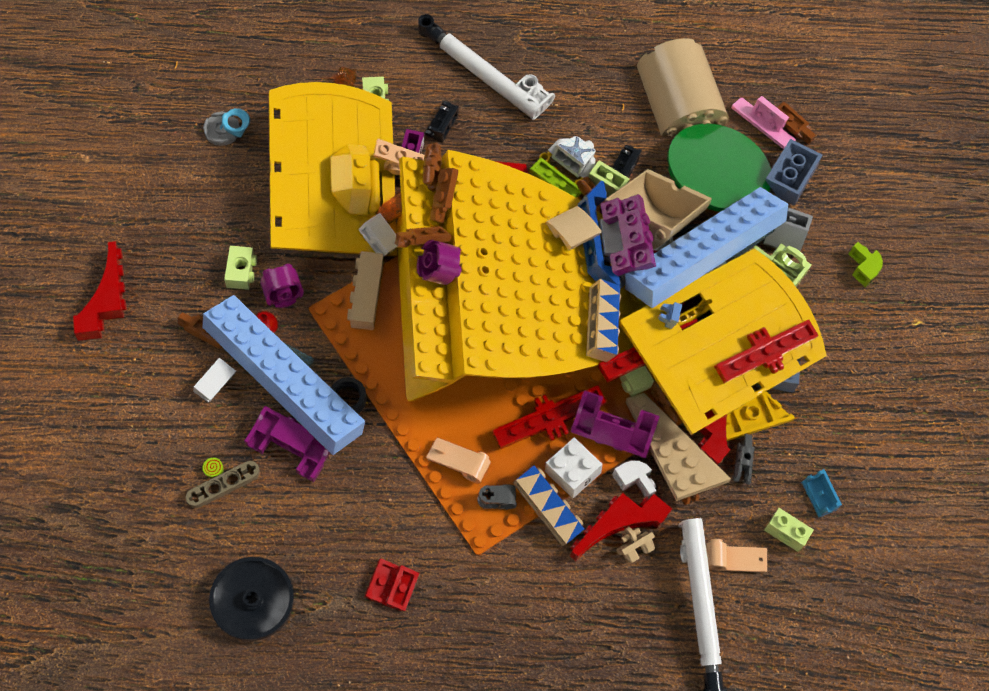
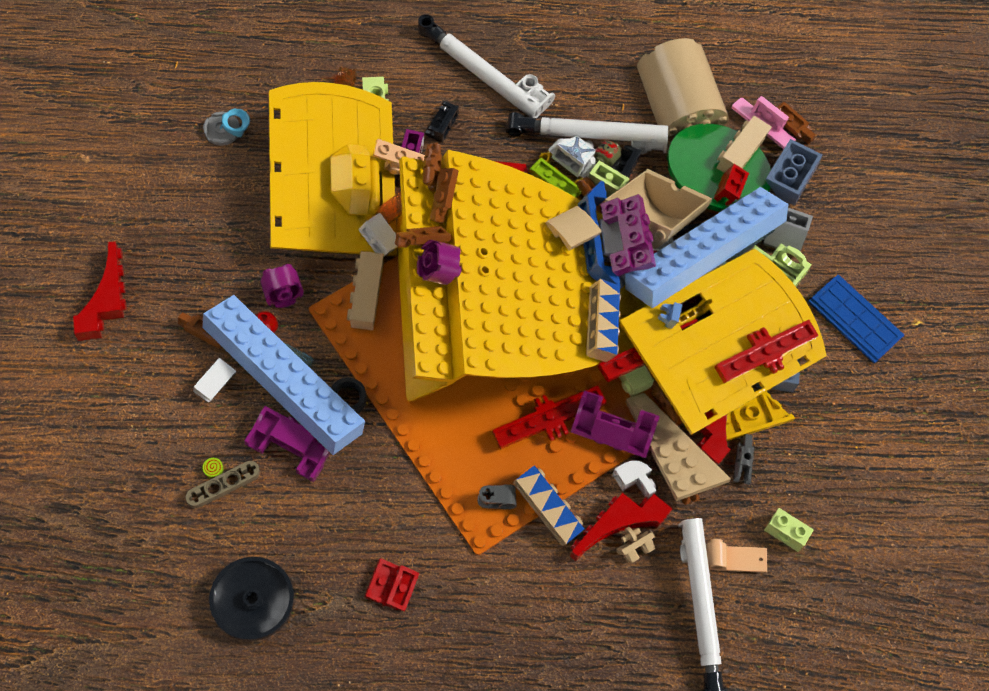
(238, 257): yellowish green brick -> none
(469, 463): light nougat door -> none
(573, 467): white brick -> none
(608, 152): none -> olive head
(642, 136): none -> white piece
(731, 184): none -> red hinge
(745, 144): none -> tan brick
(821, 493): dark azure hinge -> none
(856, 318): none -> blue piece
(868, 263): lime brick -> none

